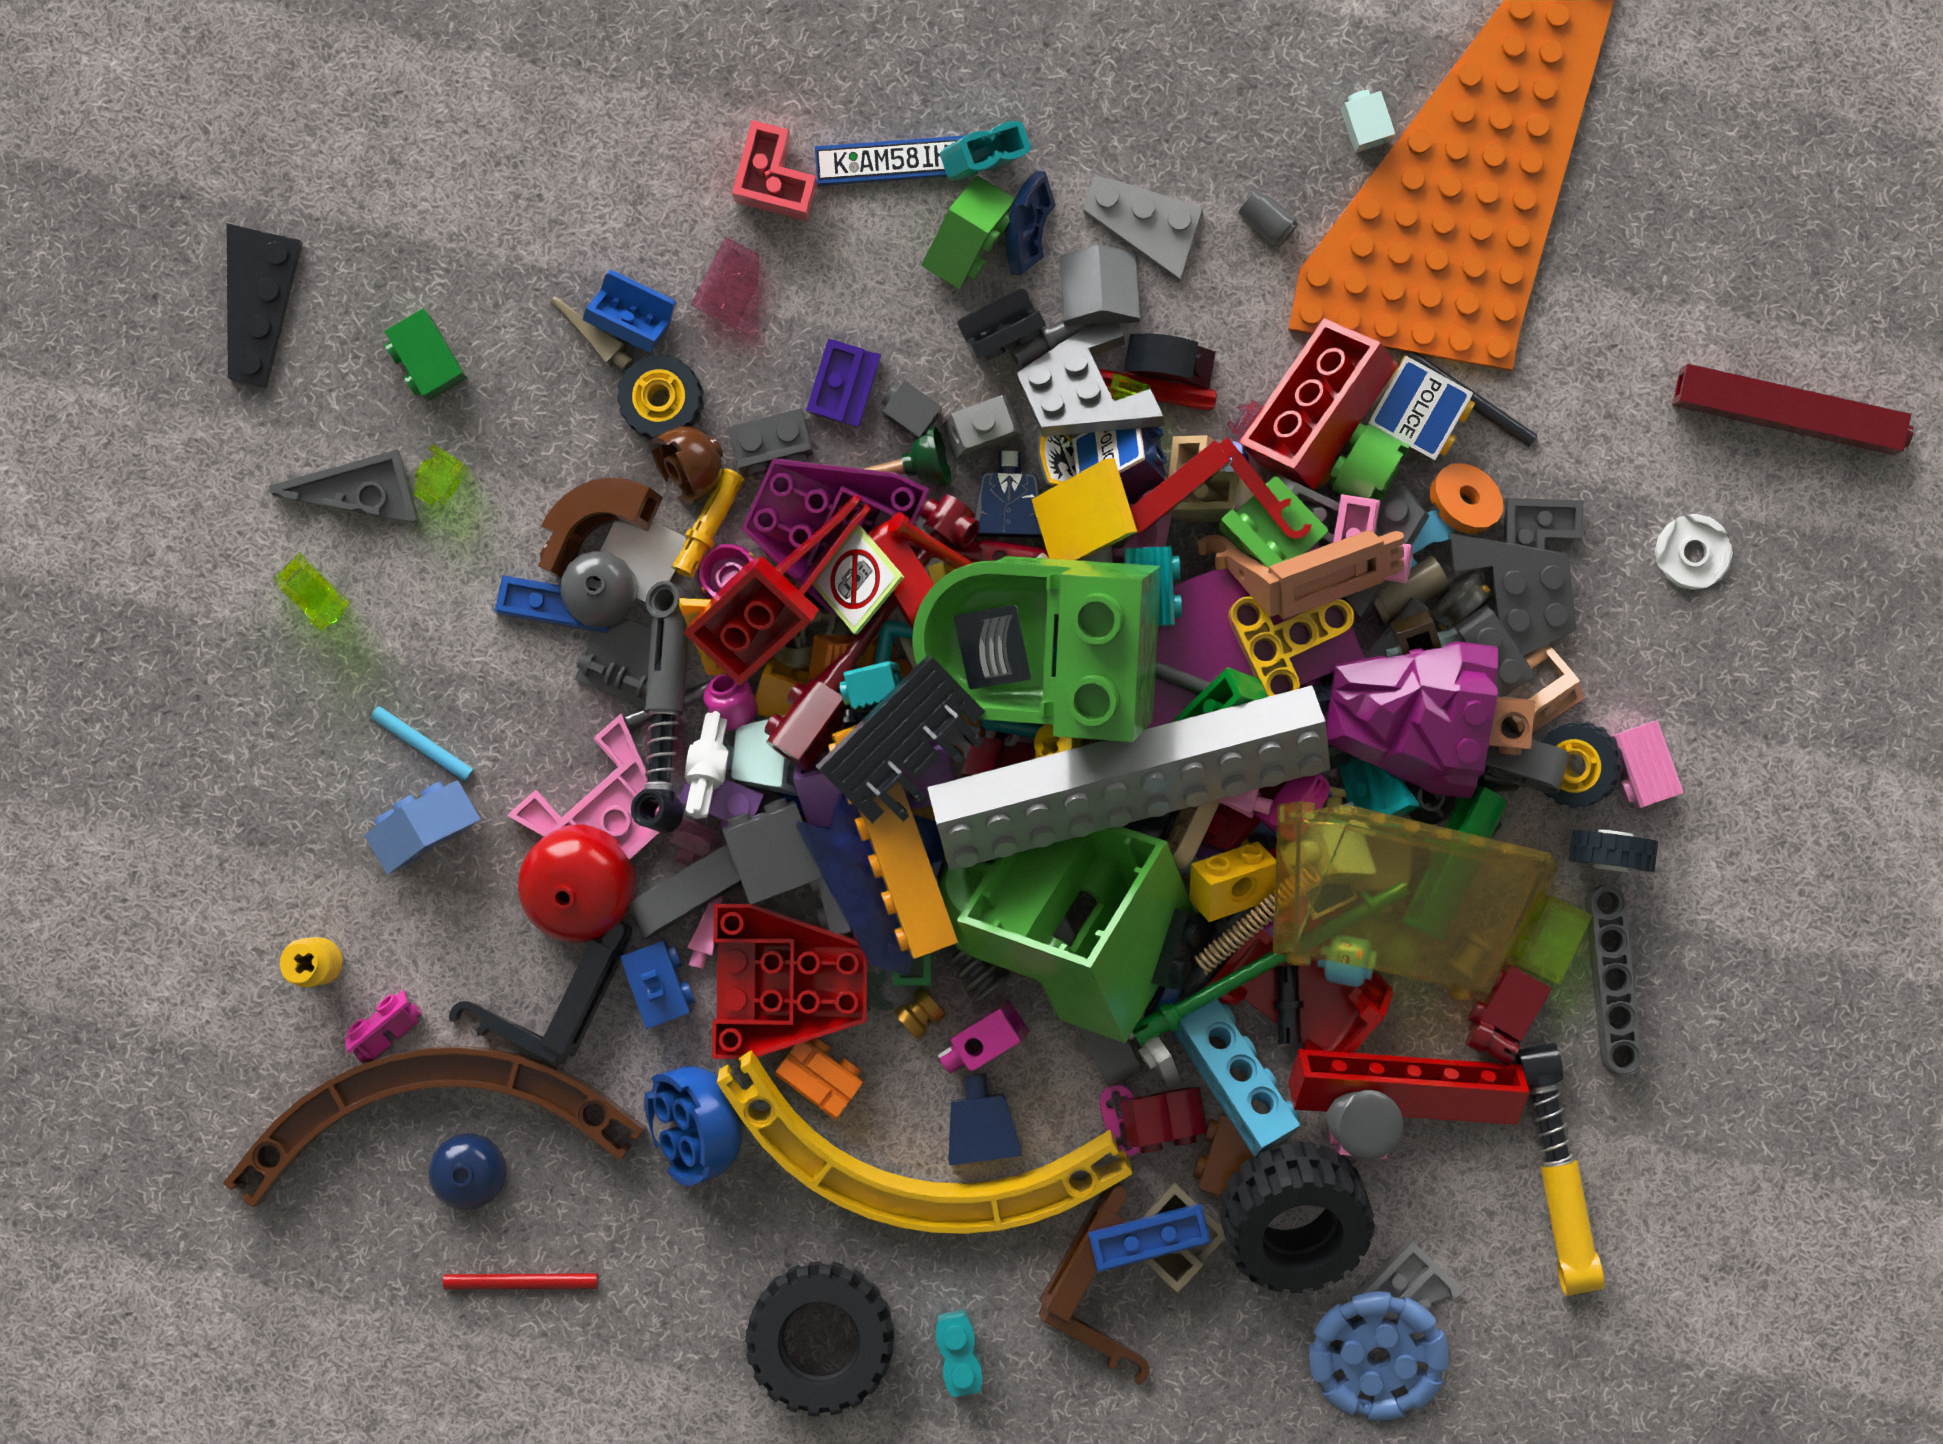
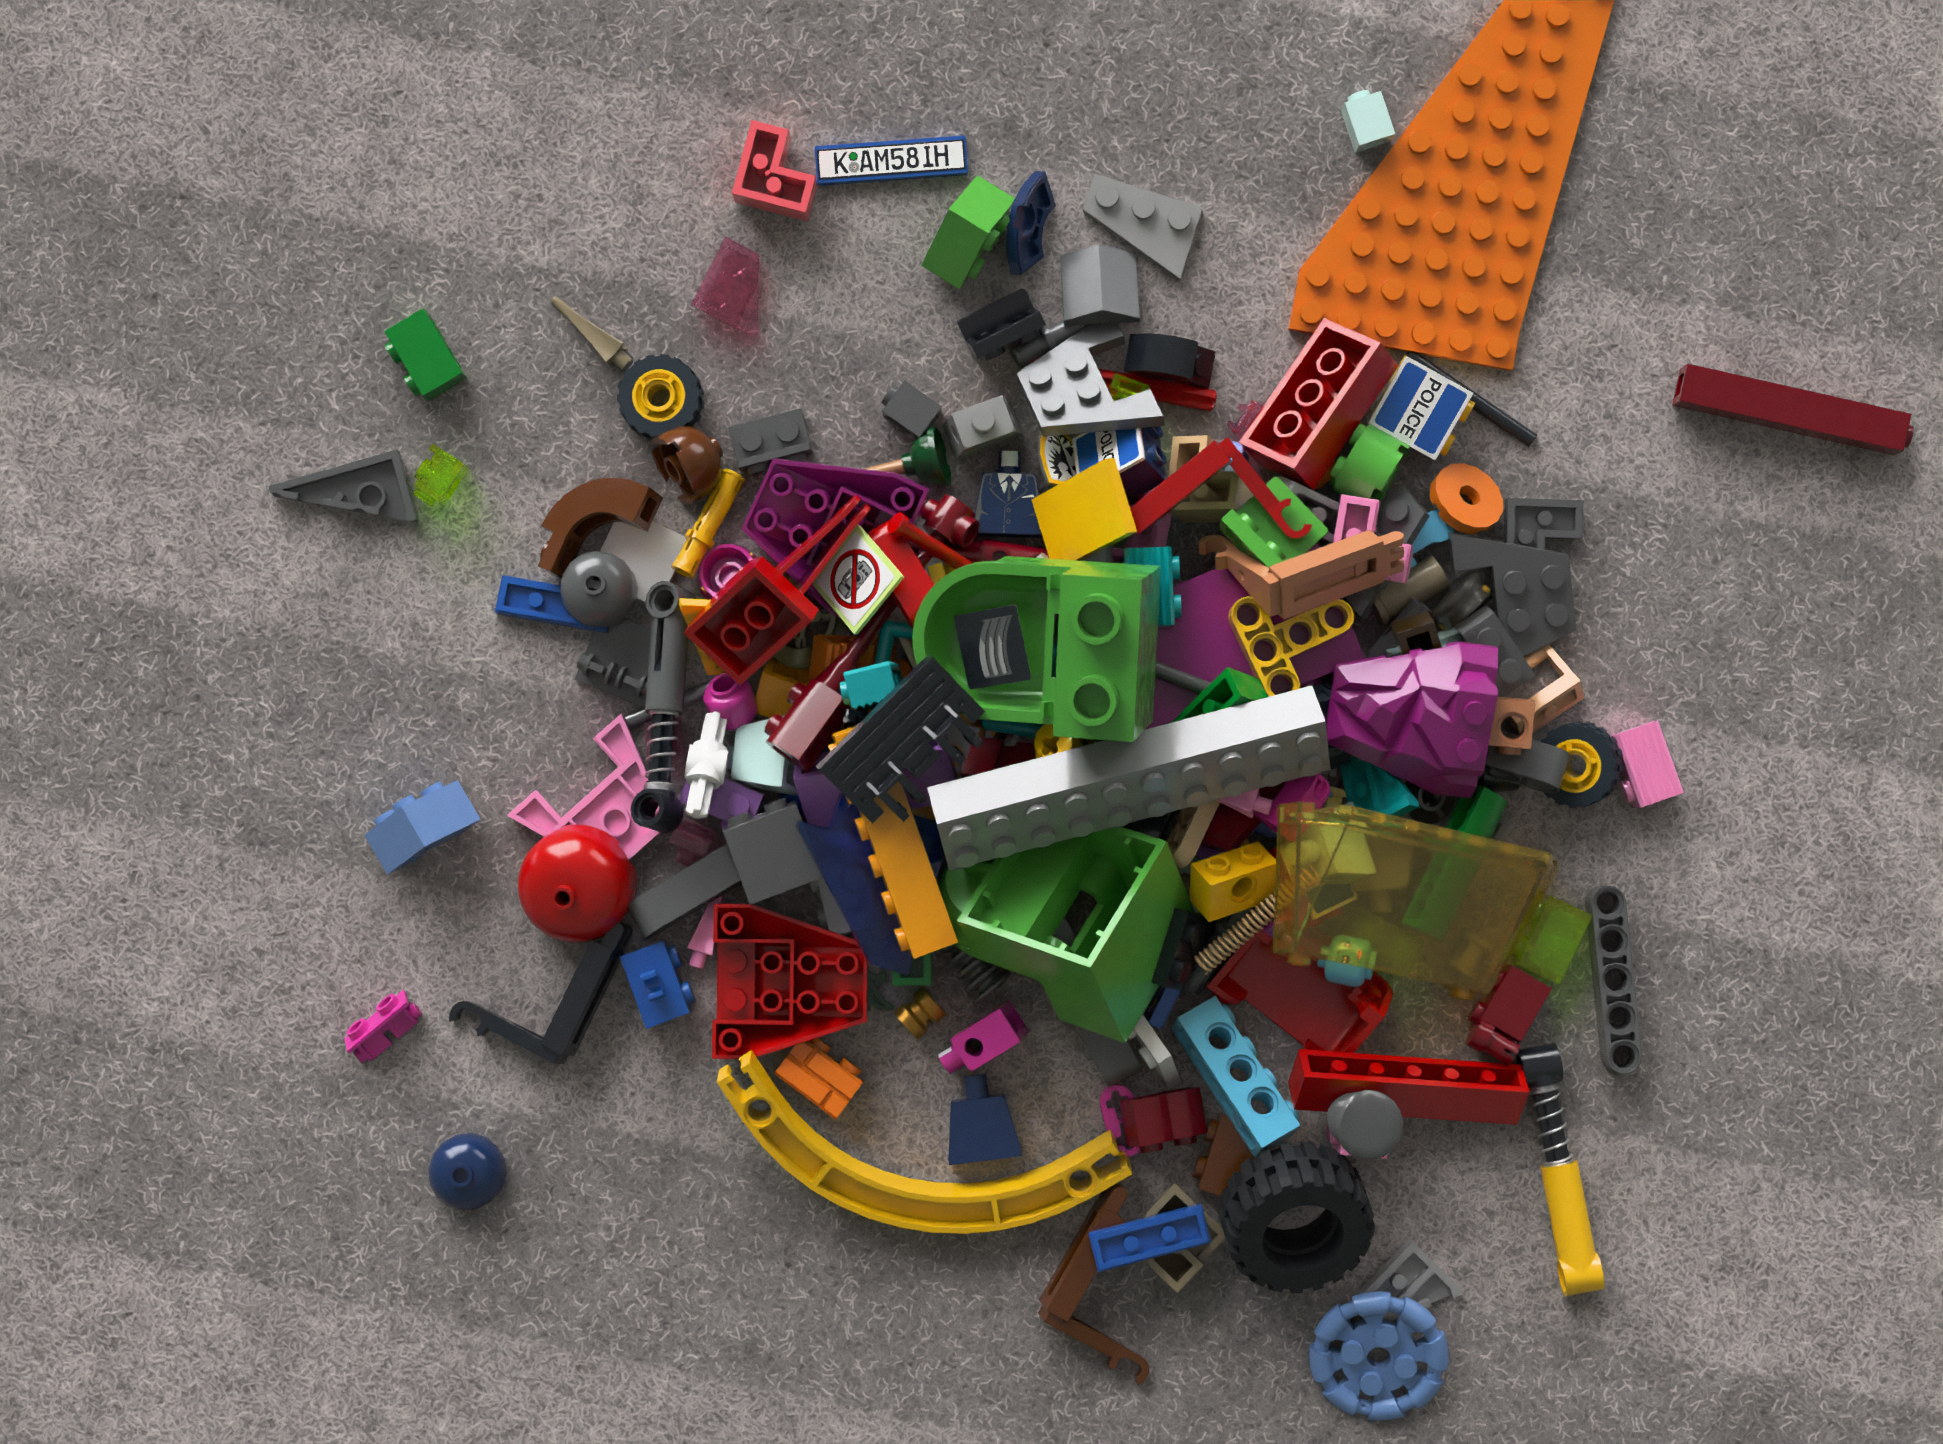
(258, 292): black wing -> none
(296, 962): yellow piece -> none
(312, 592): clear neon green brick -> none
(422, 743): medium azure bar -> none
(428, 1068): reddish brown piece -> none
(520, 1281): red bar -> none
(630, 311): blue bracket -> none
(707, 1128): blue cylinder -> none
(820, 1391): black tyre -> none
(843, 383): dark purple plate -> none
(956, 1343): teal brick -> none
(985, 150): teal brick -> none
(1171, 1015): green bar -> none
(1268, 218): dark grey piece -> none
(1288, 1004): black pin -> none
(1613, 850): black wheel -> none
(1671, 556): white tile -> none

